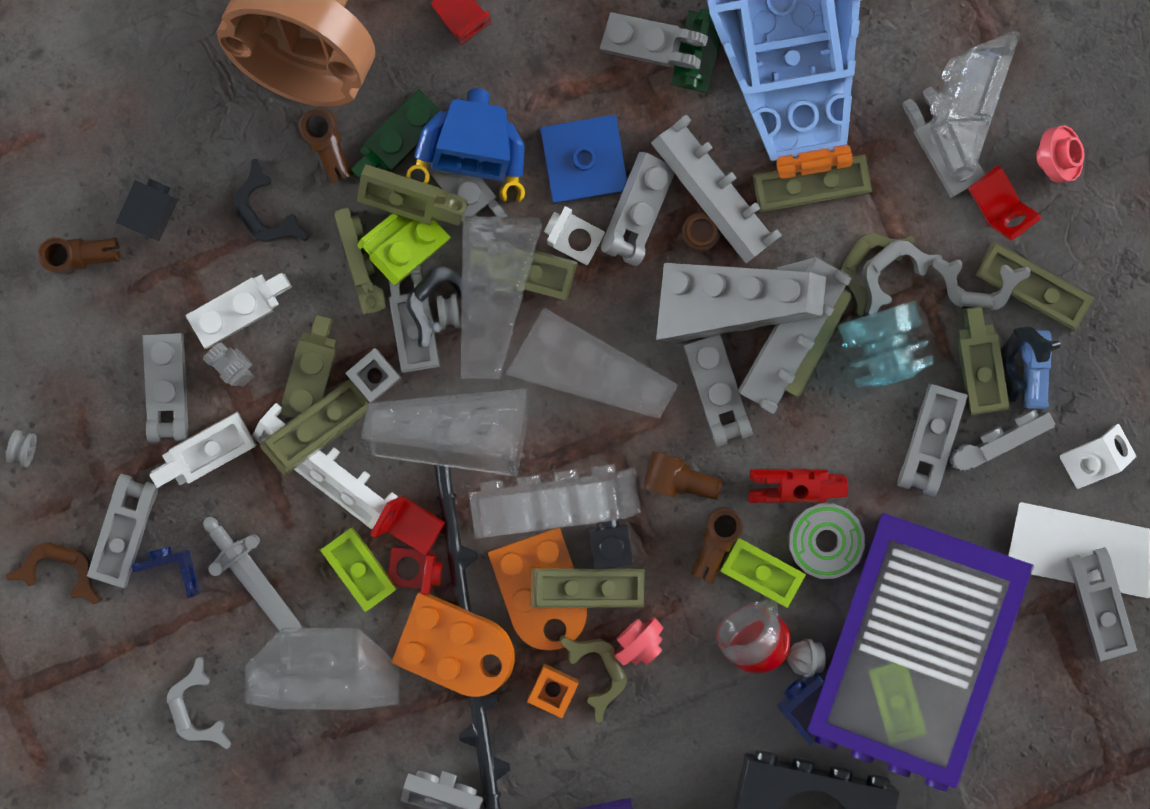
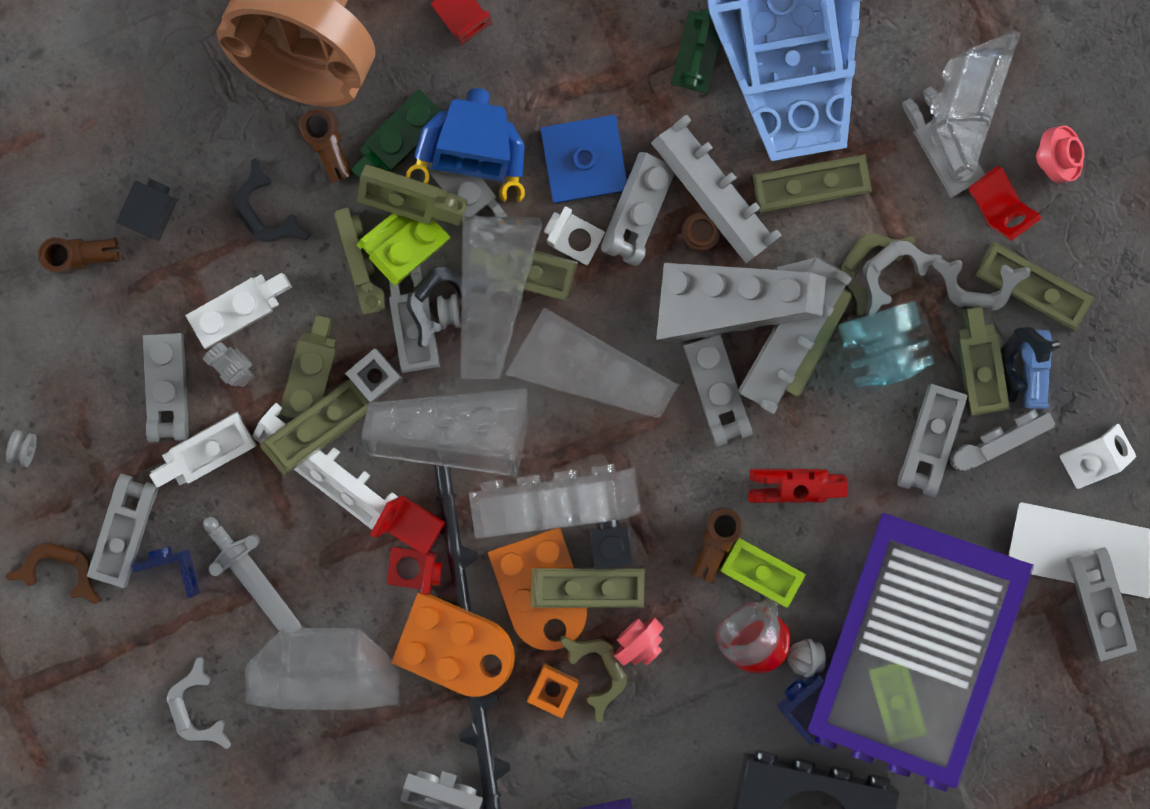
(358, 569): lime plate -> none
(650, 41): light grey hinge -> none
(671, 476): reddish brown pin -> none
(814, 161): orange axle -> none
(848, 546): light grey tile -> none

